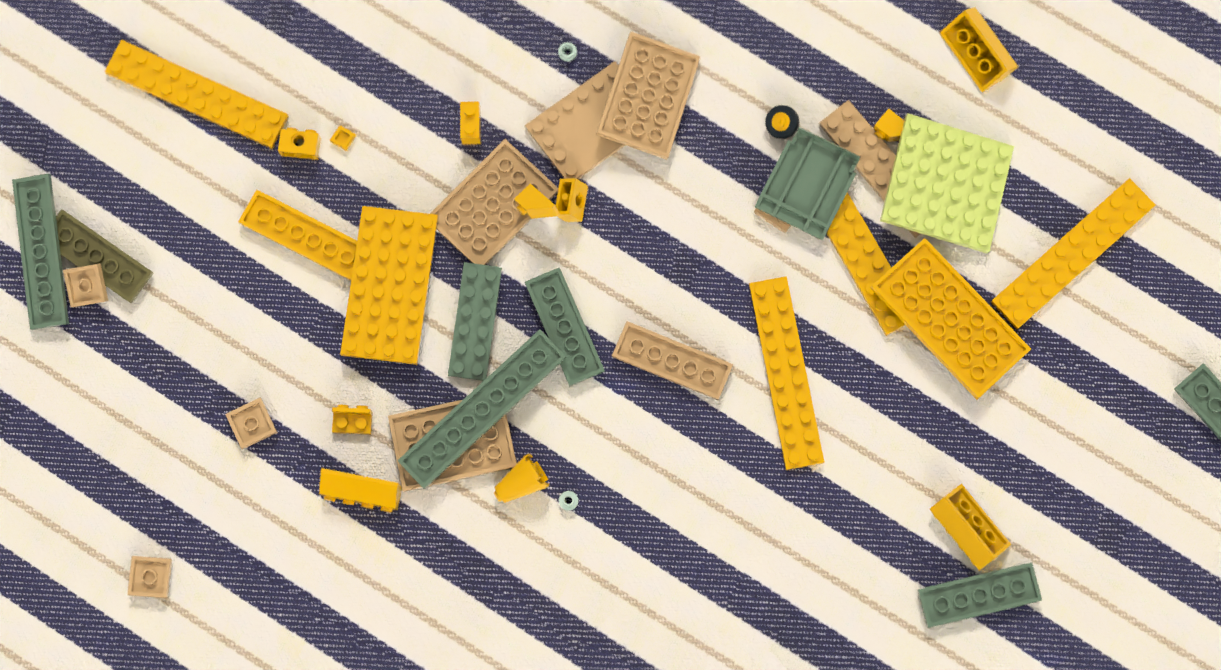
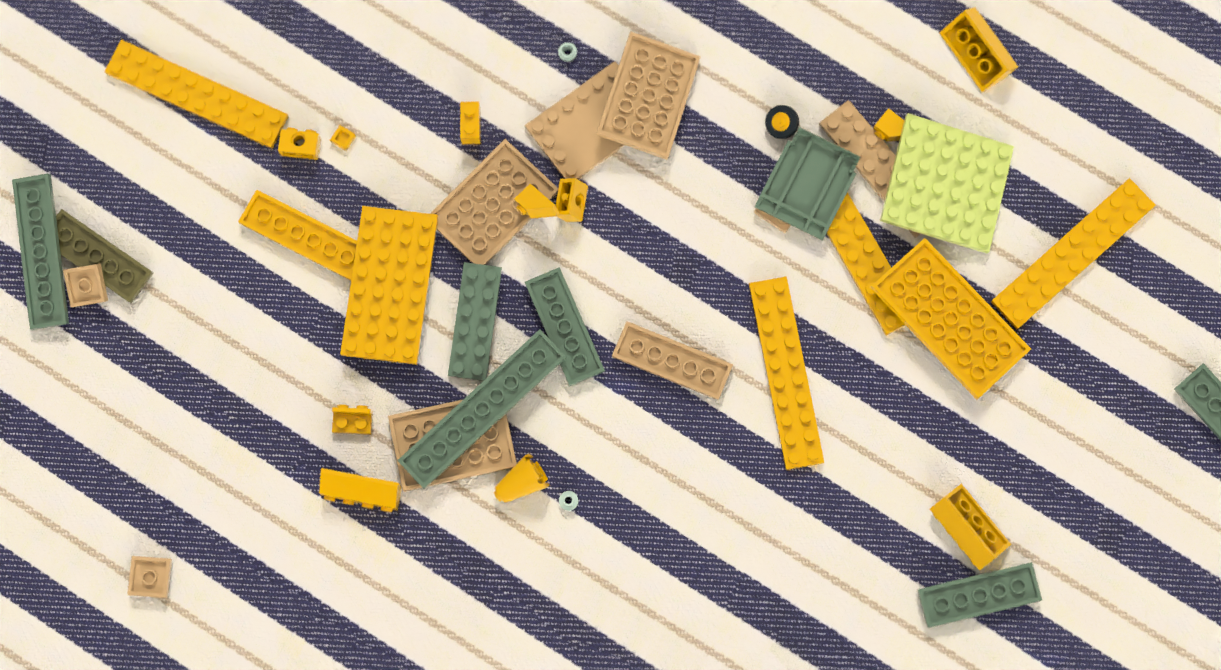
(251, 423): tan plate -> none

